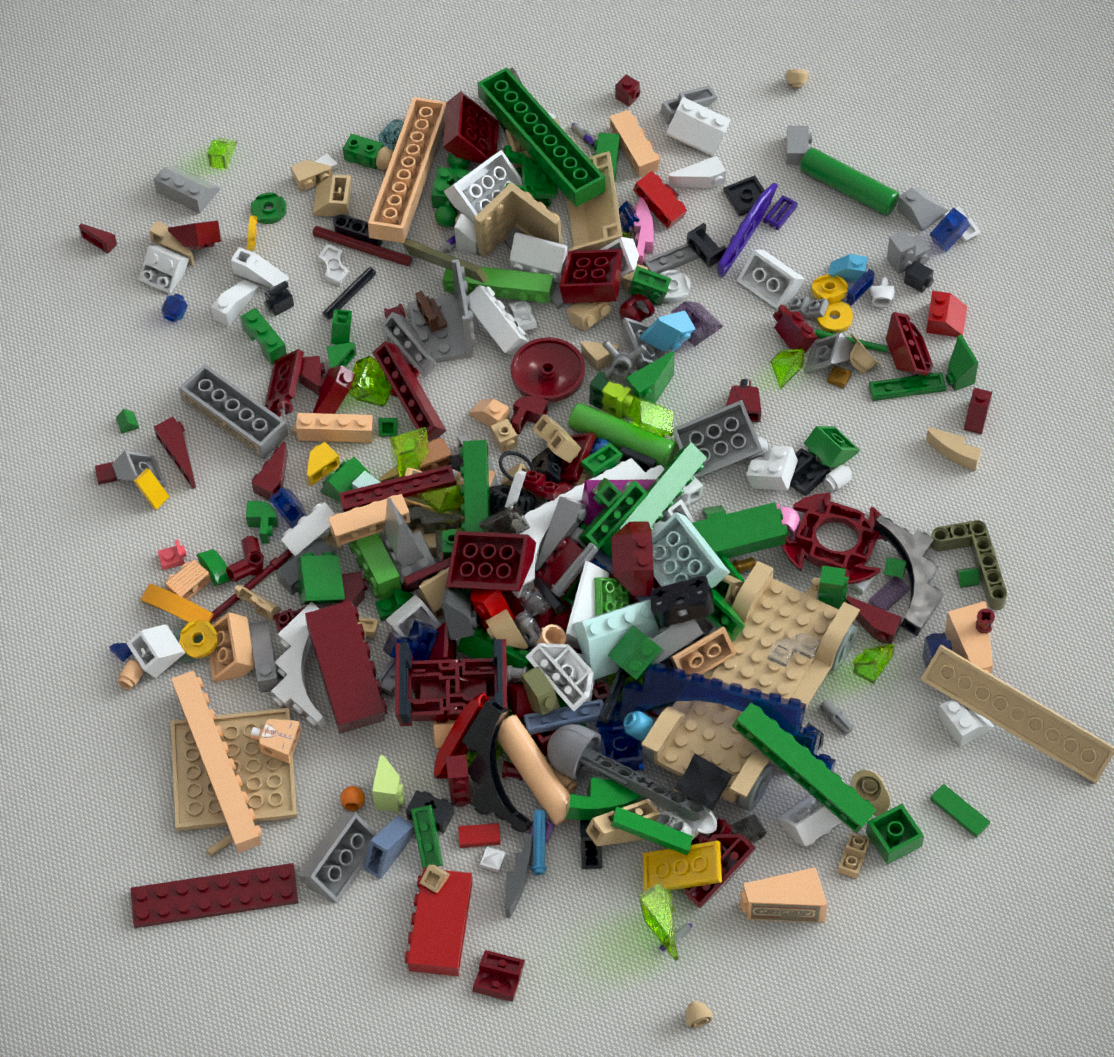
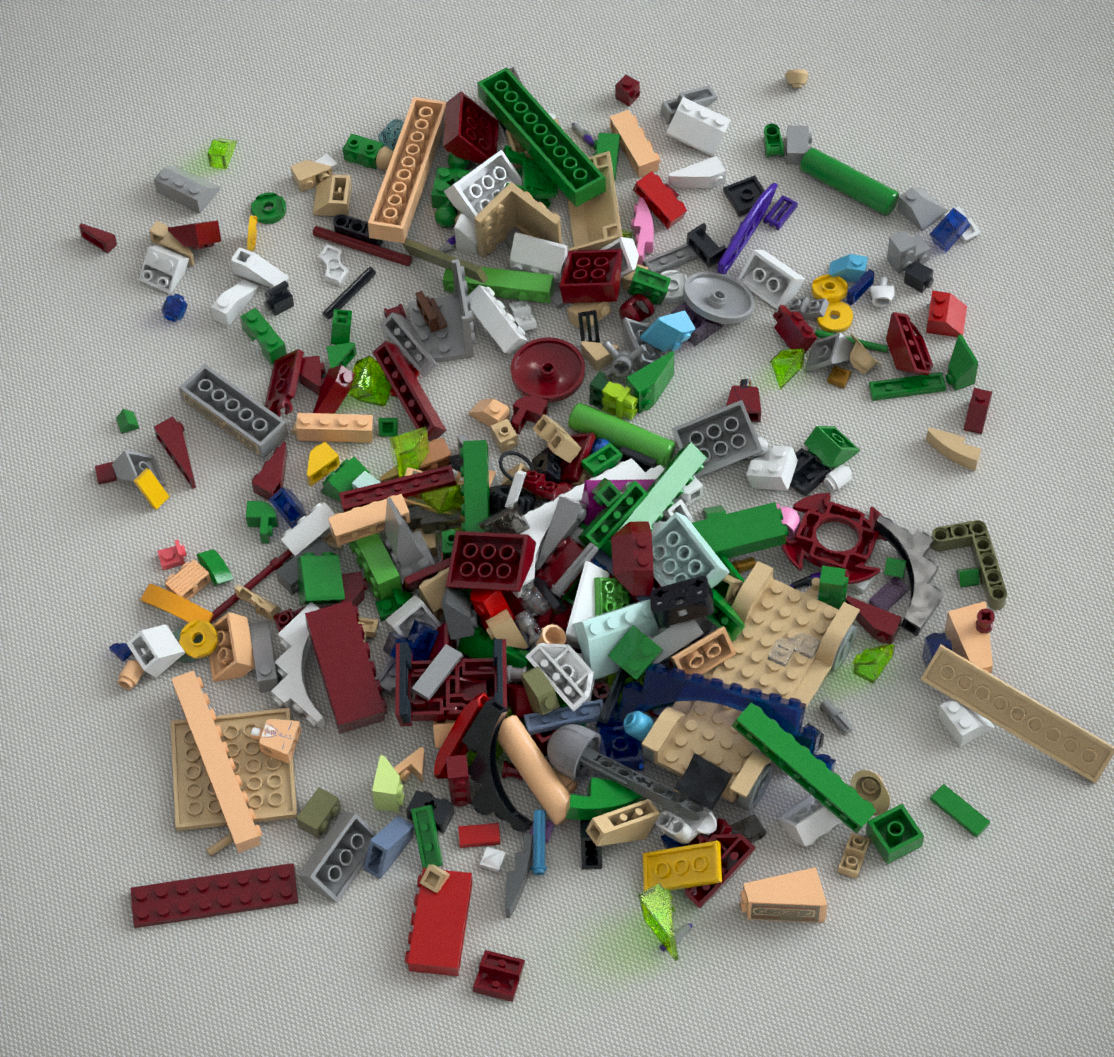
(252, 562): dark red piece -> none
(319, 812): none -> olive brick
(352, 798): orange piece -> none
(412, 764): none -> light nougat slope
(437, 672): none -> light grey tile
(595, 321): none -> black tile
(634, 218): clear blue tile -> none
(651, 417): clear neon green slope -> none
(651, 830): green tile -> none
(697, 1015): tan cone -> none
(718, 297): none -> light grey dish
(772, 141): none -> green piece
(805, 581): none -> black piece

